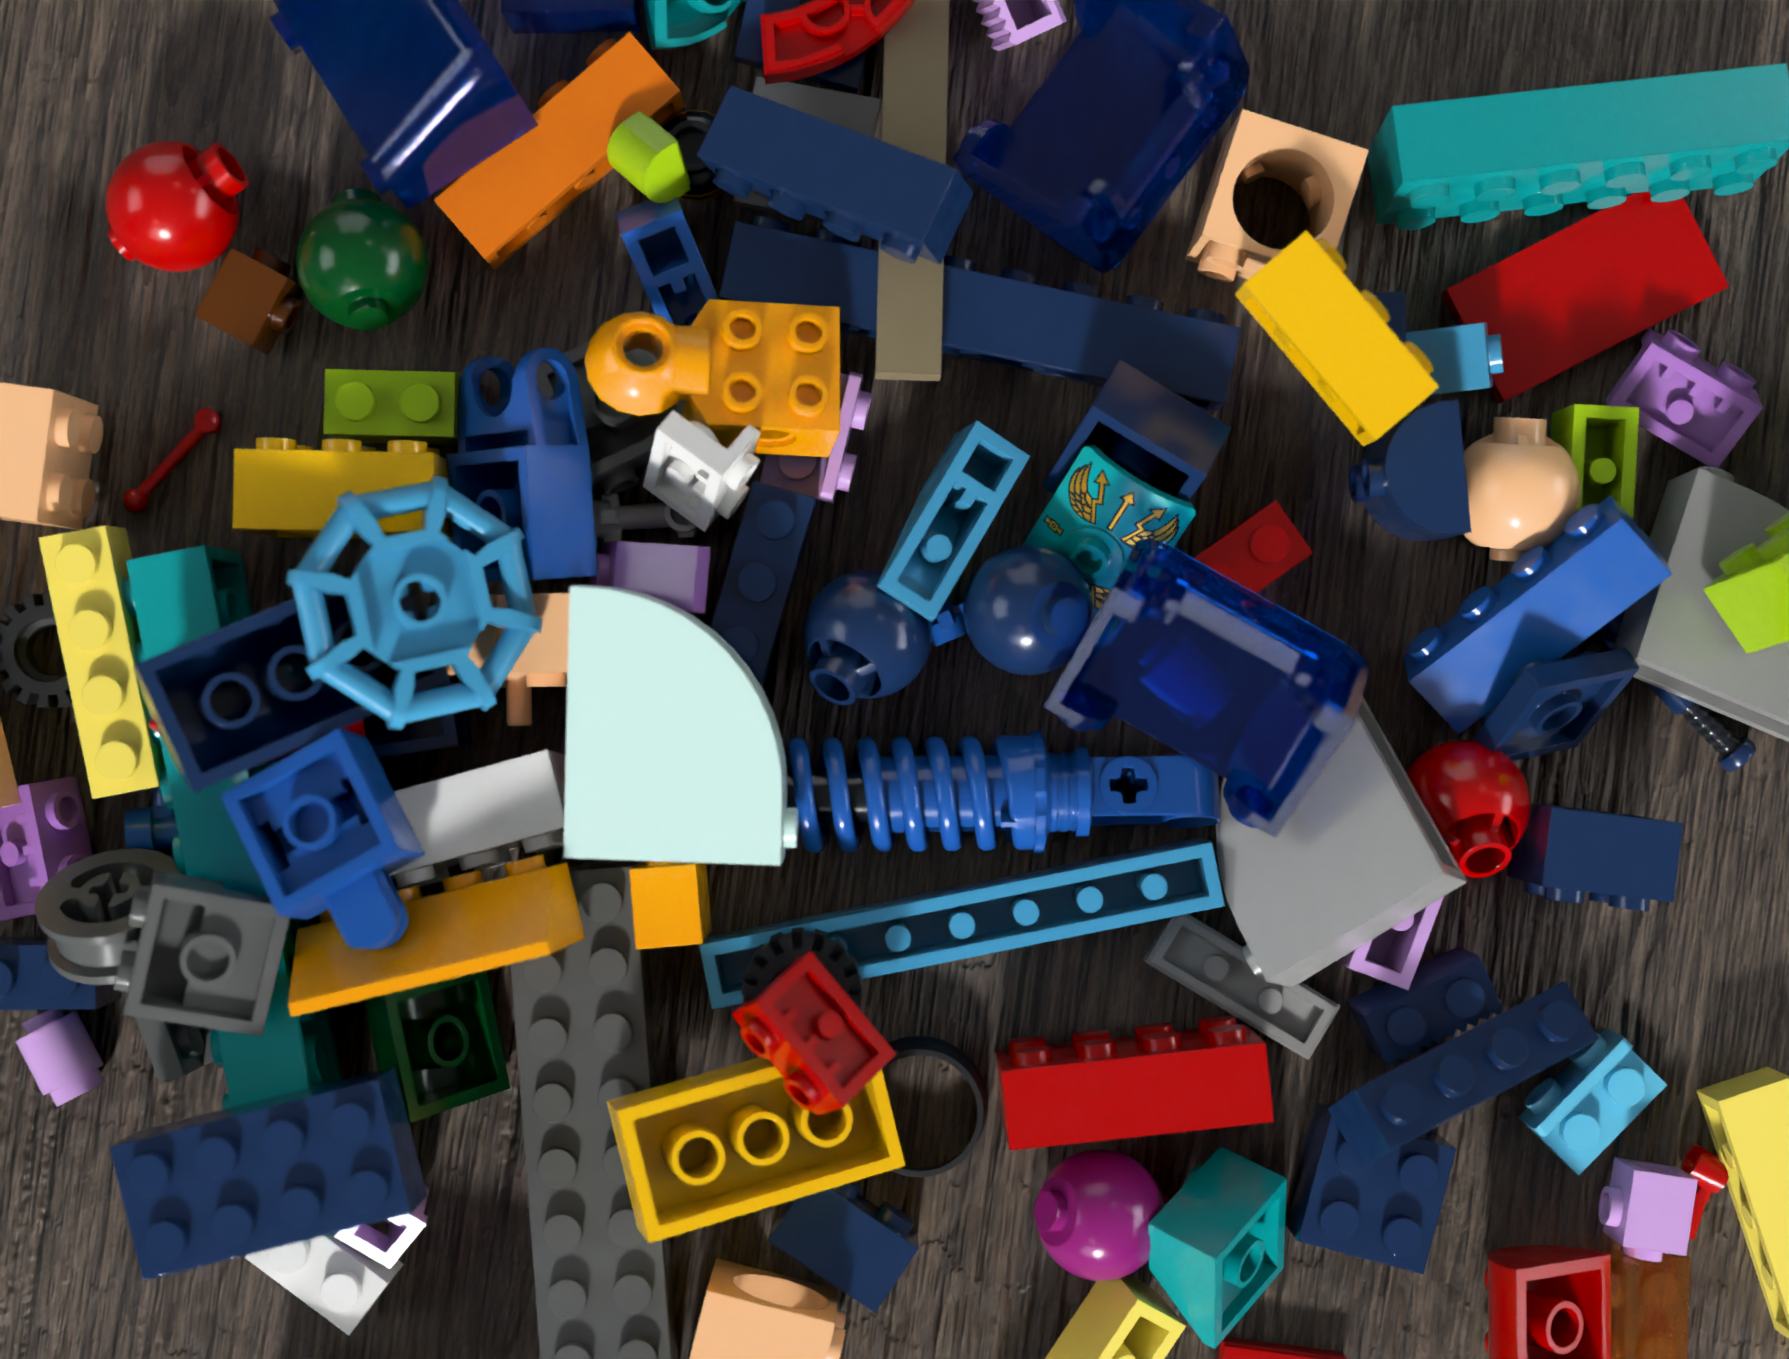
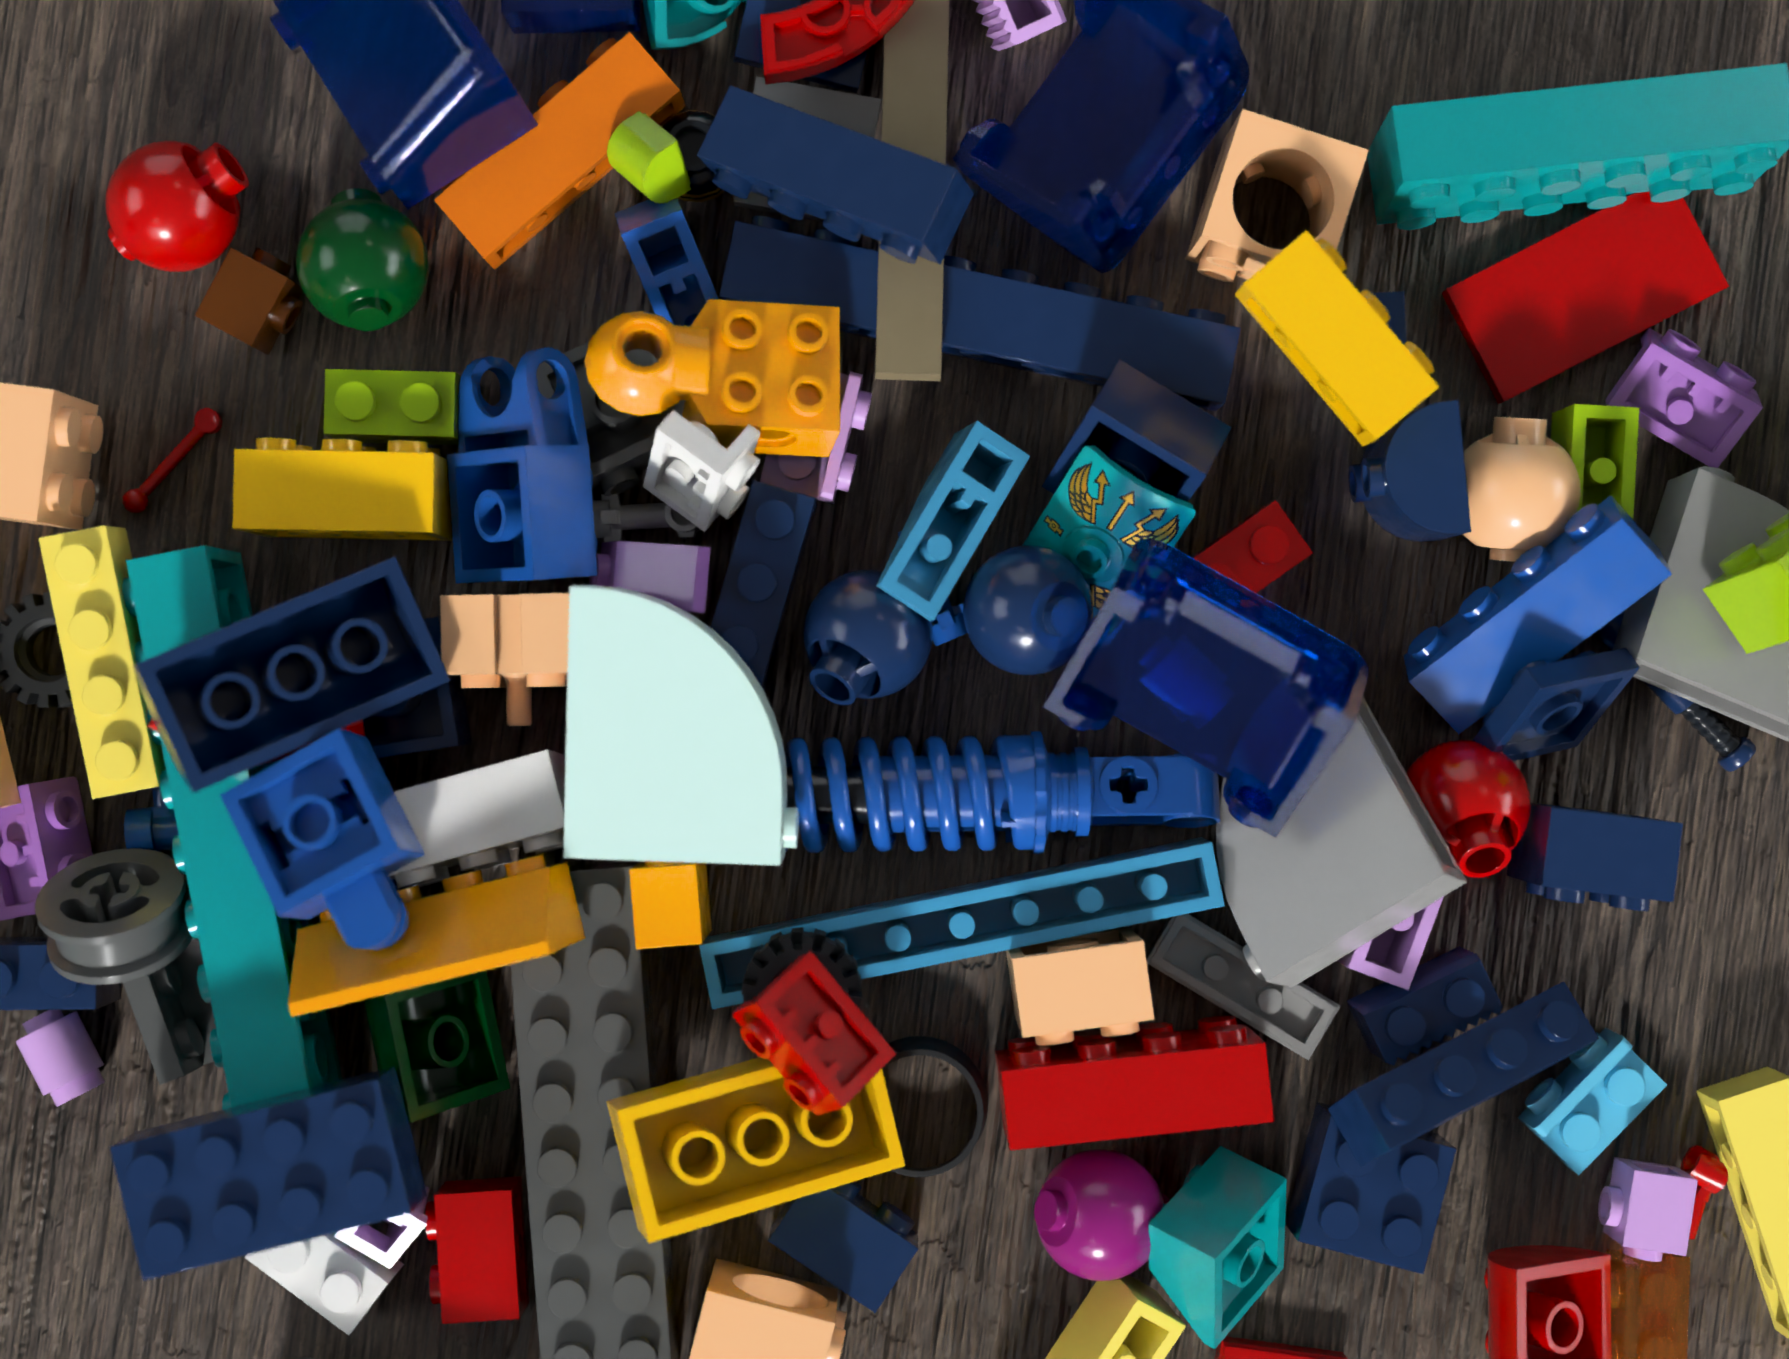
(201, 955): dark grey plate -> none
(393, 634): dark azure plate -> none
(478, 1250): none -> red brick
(1080, 986): none -> light nougat brick
(1461, 356): dark azure brick -> none

